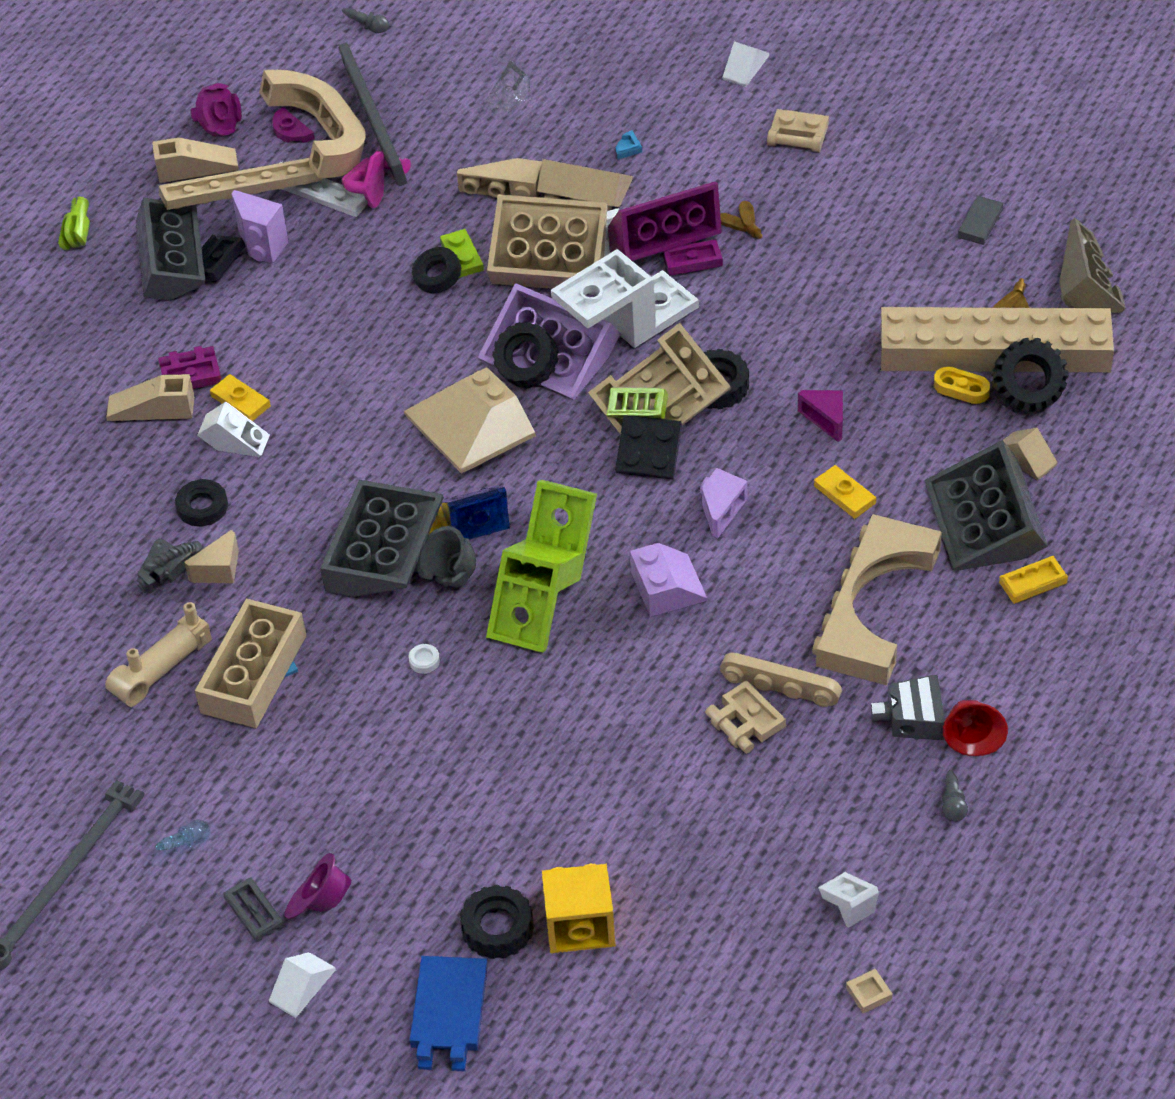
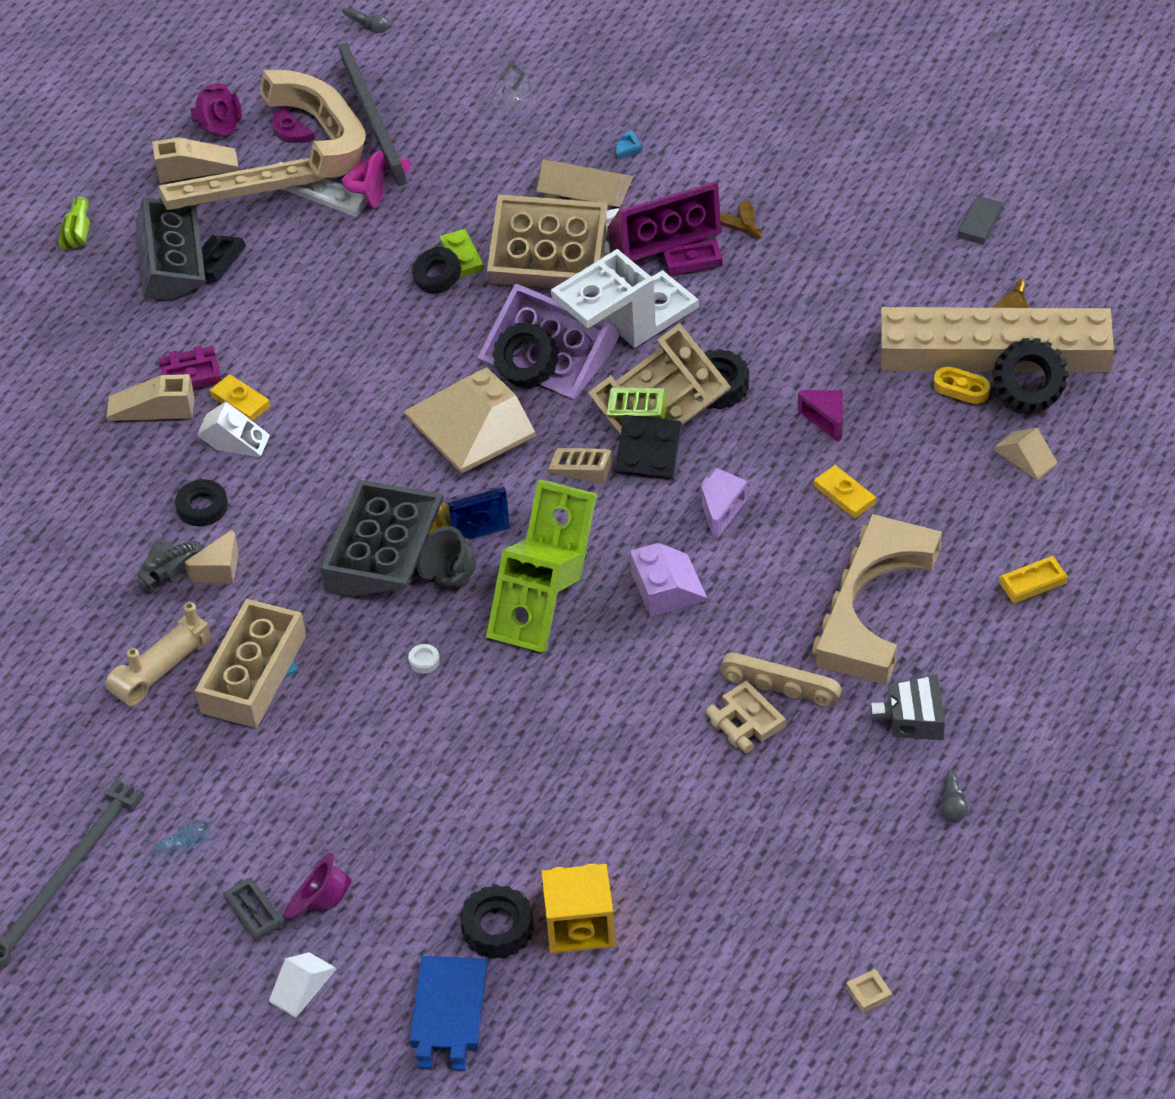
(260, 225): lavender slope -> none
(505, 177): tan slope -> none
(588, 472): none -> tan slope
(743, 64): white slope -> none
(798, 130): tan plate -> none
(852, 895): white slope -> none
(975, 728): red hat -> none
(985, 510): dark grey slope -> none
(1085, 275): dark tan wedge -> none

